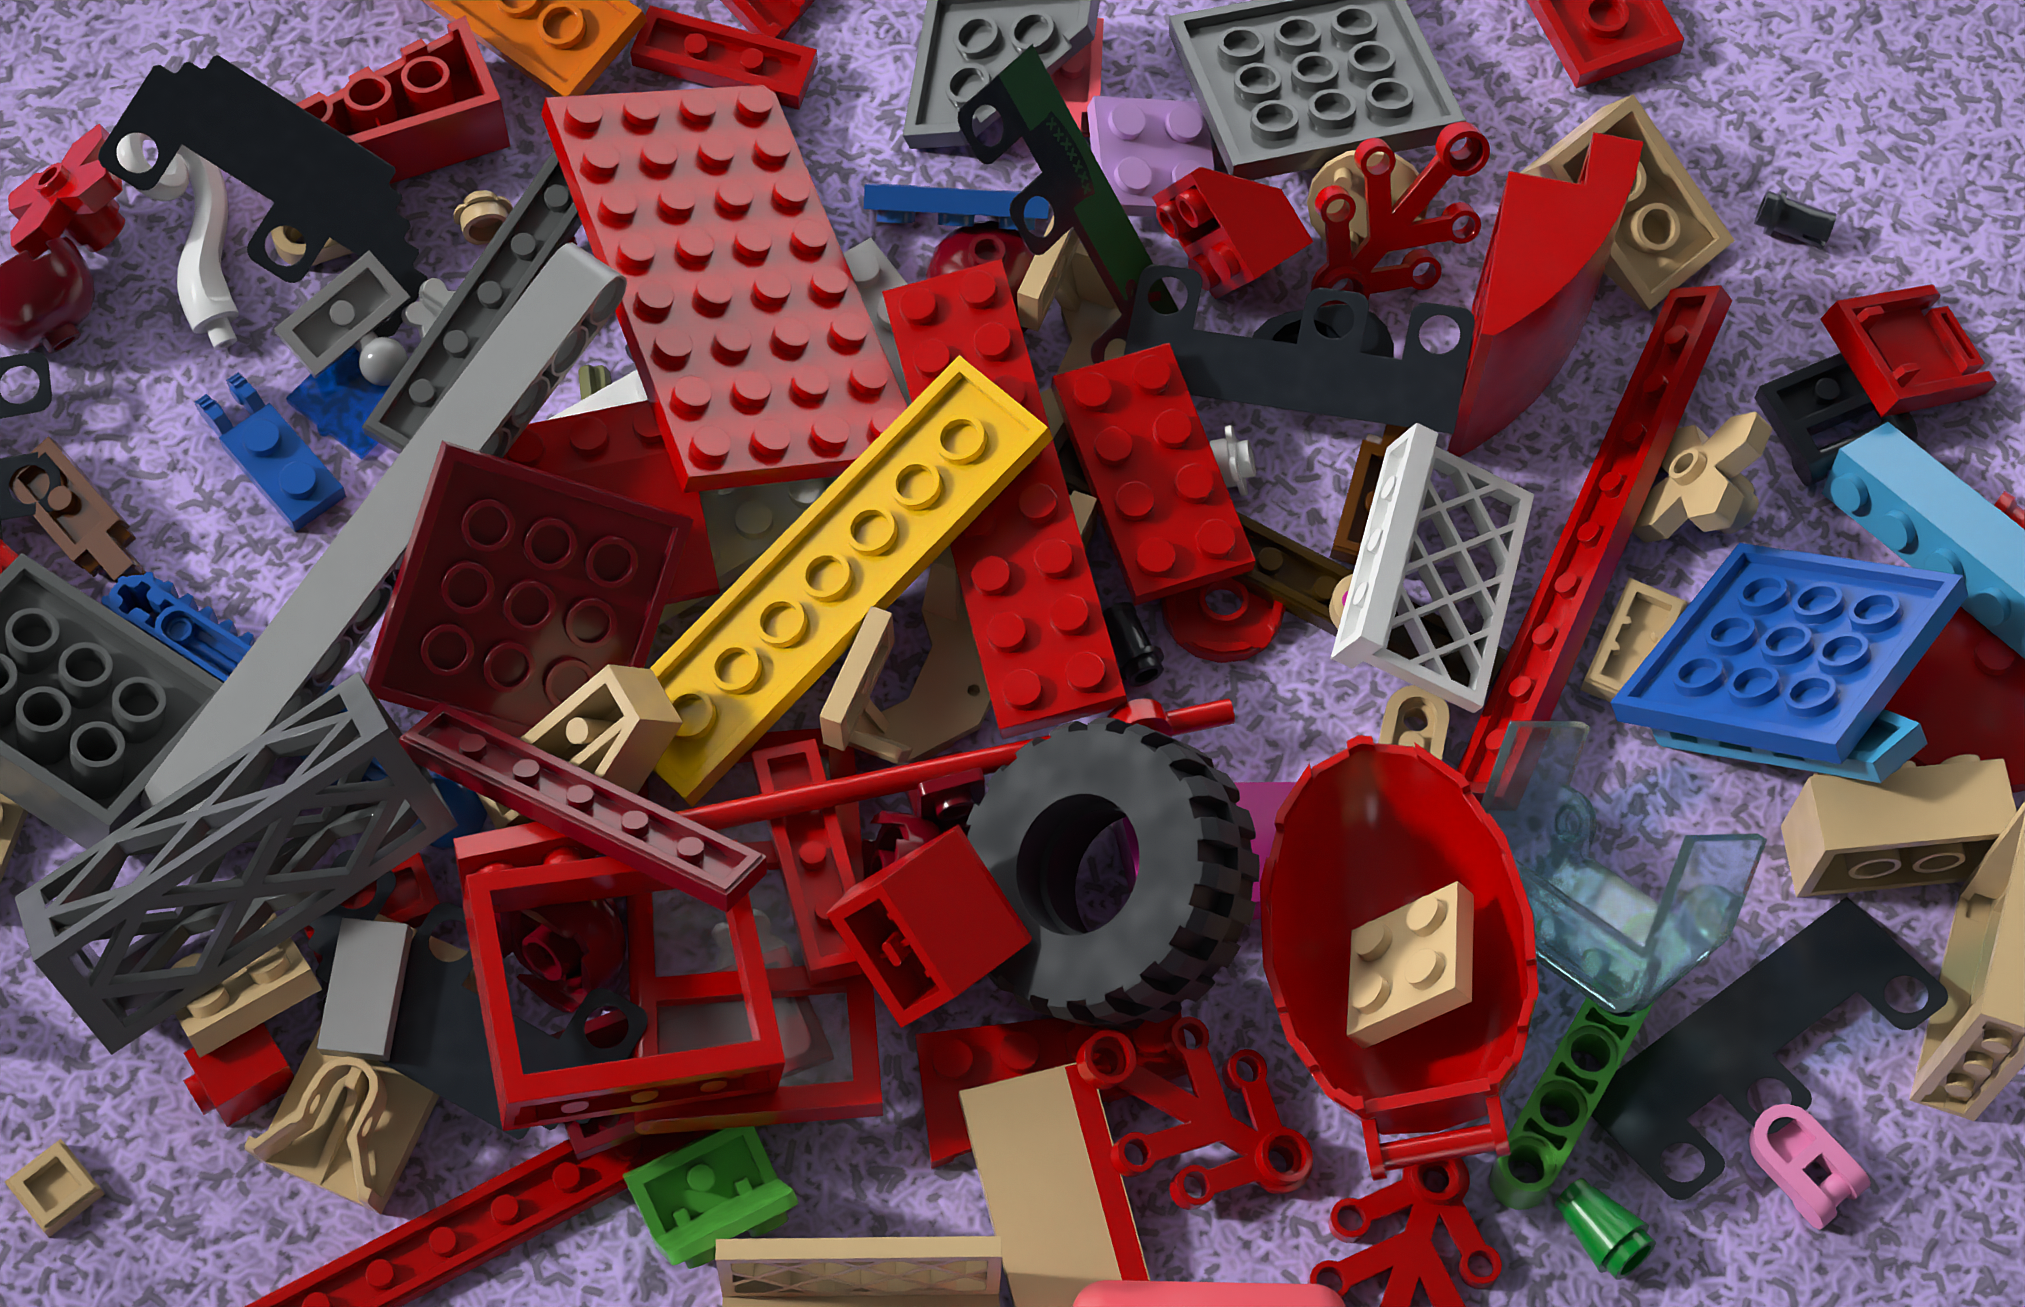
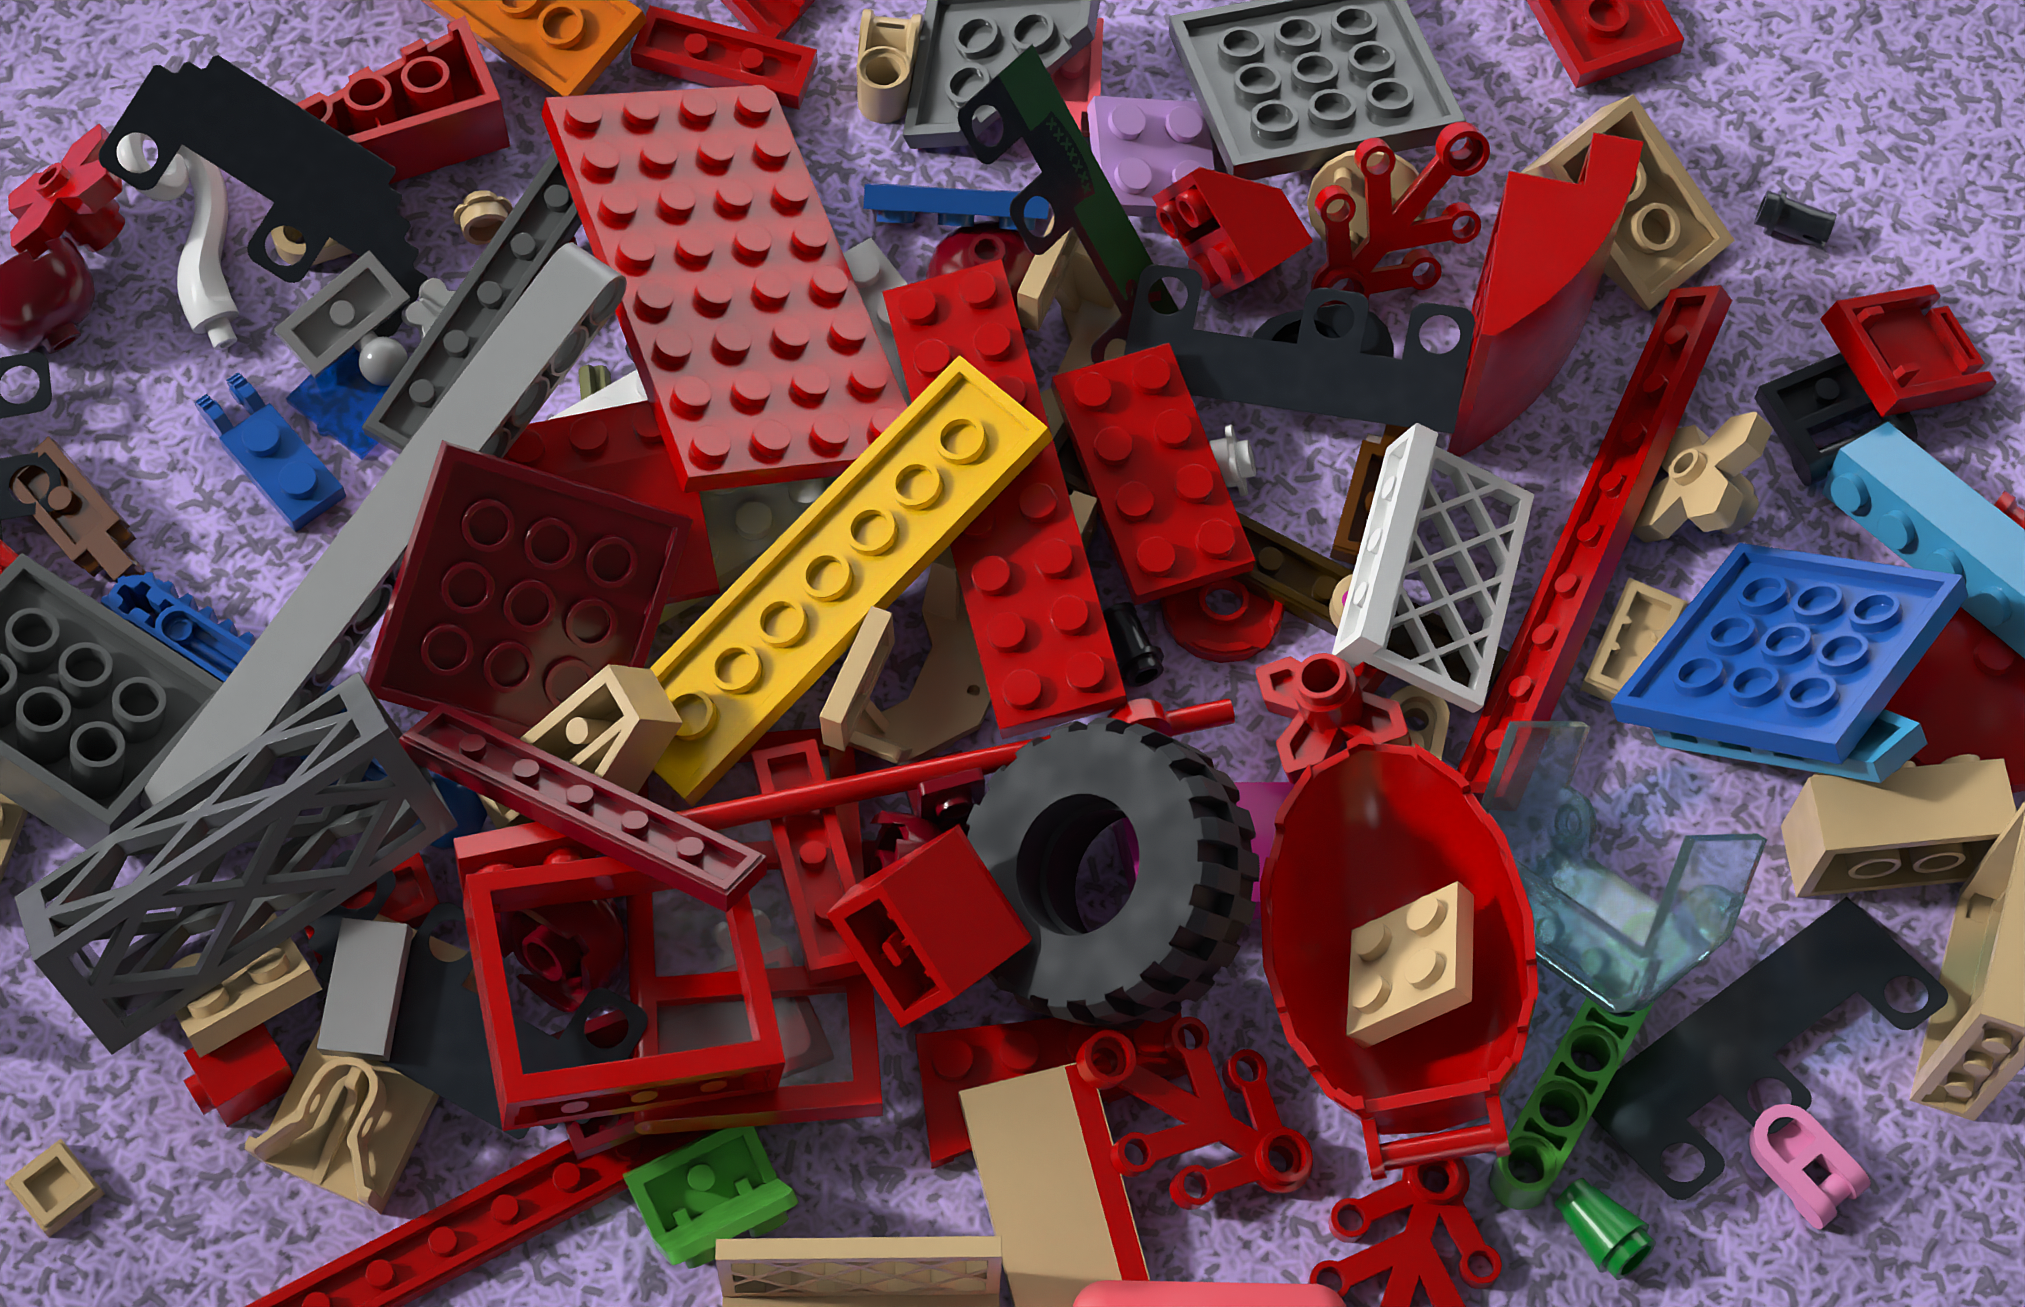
(886, 65): none -> tan piece
(1327, 706): none -> red plant

